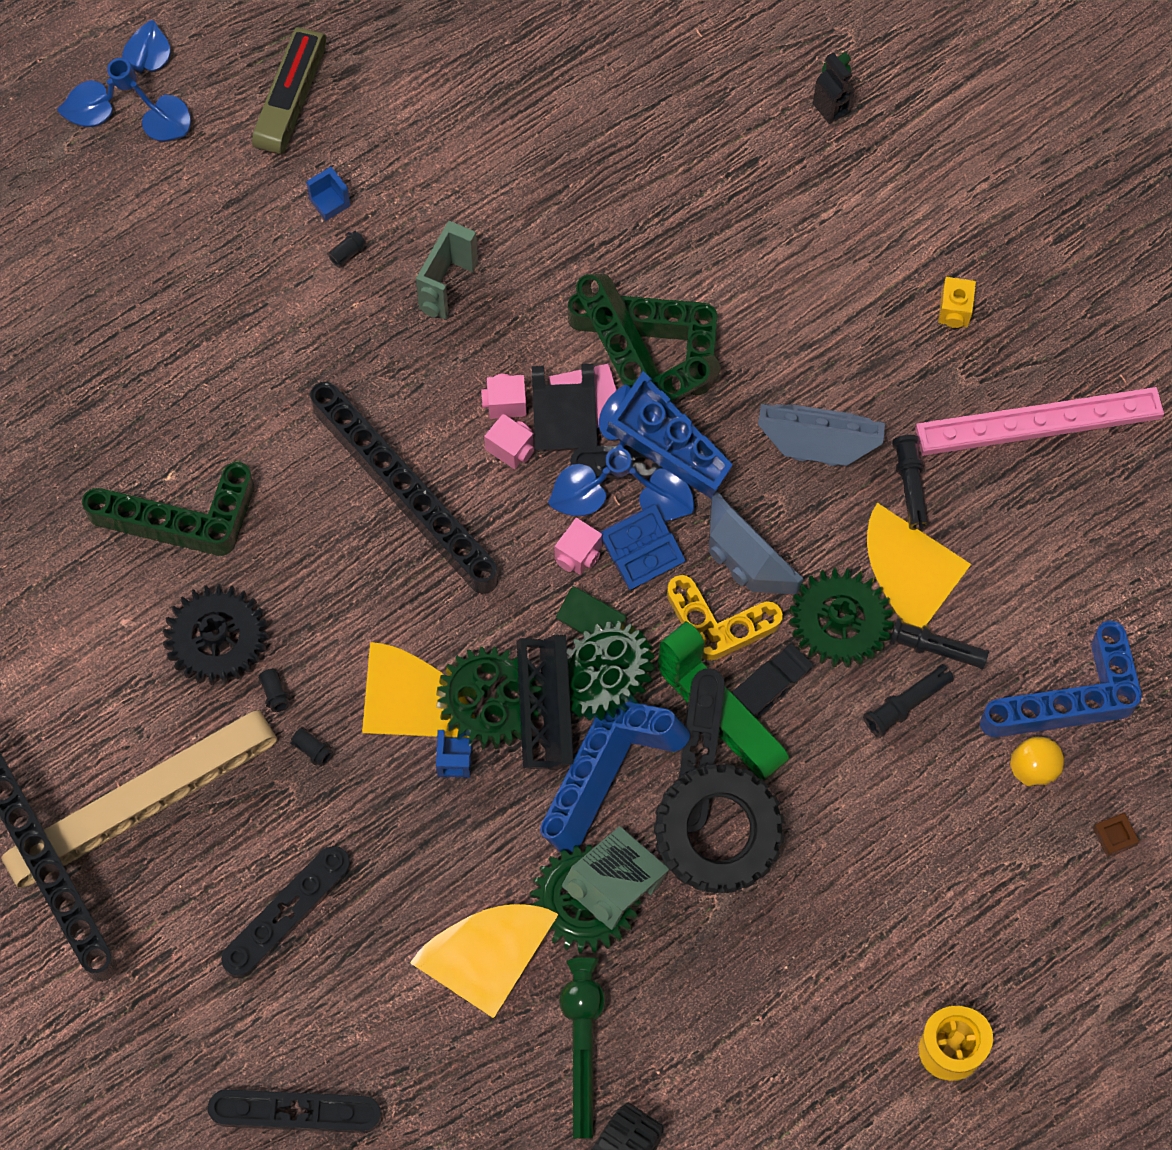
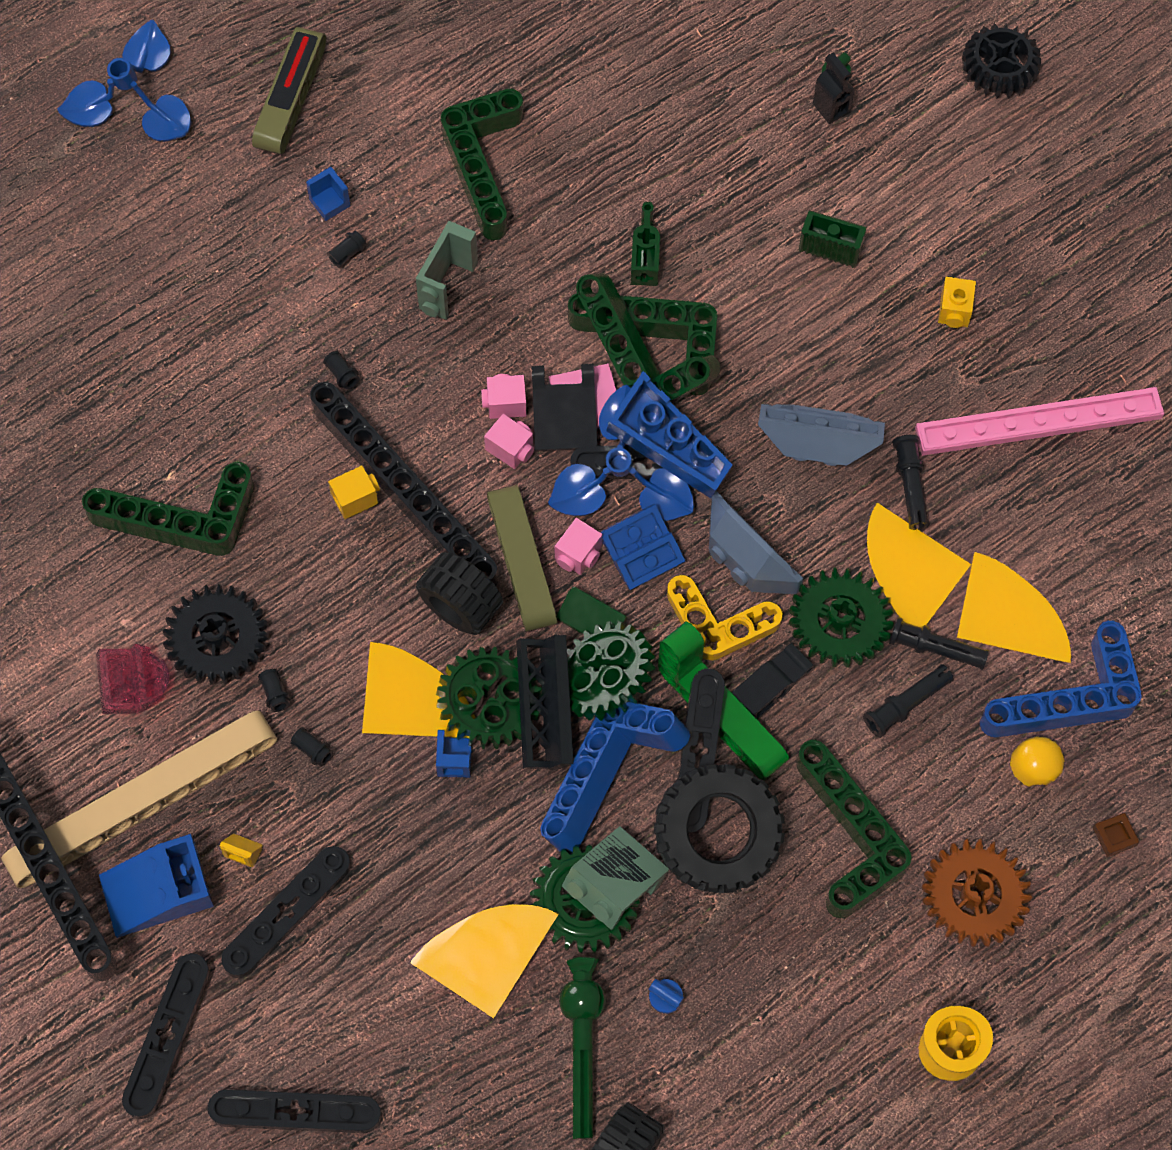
(130, 679): none -> clear pink slope
(153, 1067): none -> black piece
(156, 886): none -> blue slope
(241, 850): none -> yellow slope
(345, 375): none -> black pin
(354, 491): none -> yellow brick
(459, 593): none -> black tyre
(465, 135): none -> dark green beam
(521, 558): none -> olive beam
(645, 249): none -> dark green piece
(665, 996): none -> blue plate
(832, 238): none -> dark green brick
(855, 826): none -> dark green beam
(970, 861): none -> dark orange gear
(1003, 69): none -> black gear
(1010, 613): none -> yellow sticker

